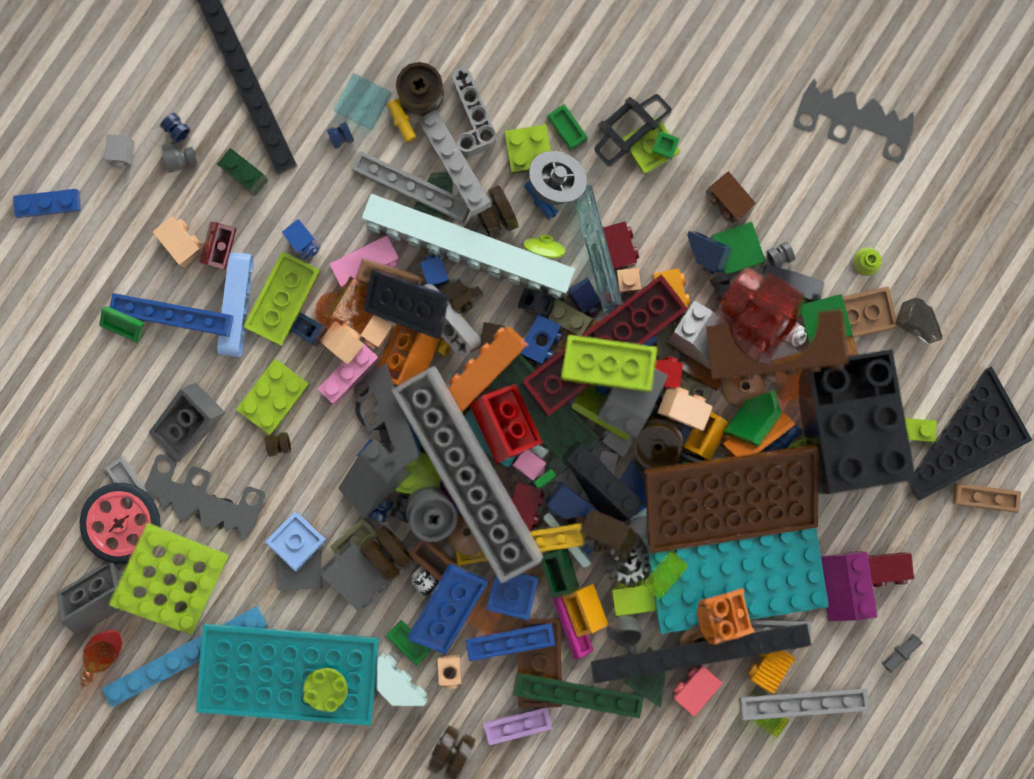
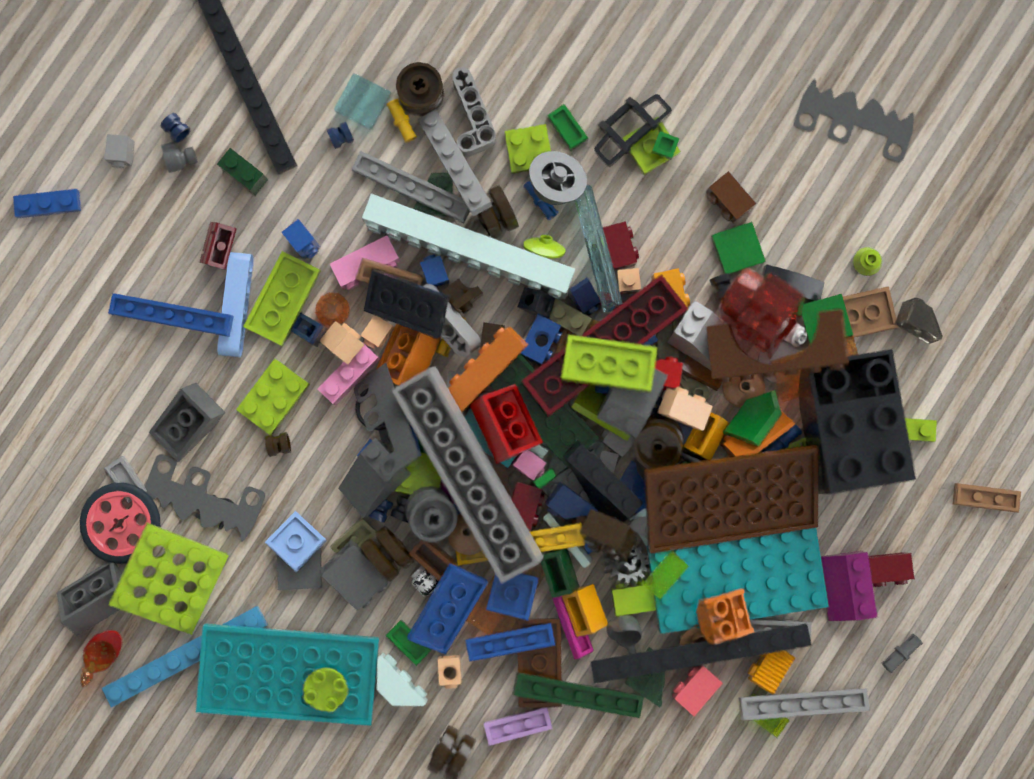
(121, 324): green tile -> none
(178, 241): light nougat piece -> none
(350, 305): clear orange plate -> none
(709, 252): dark blue slope -> none
(780, 255): dark grey wheel -> none
(976, 435): black wing -> none

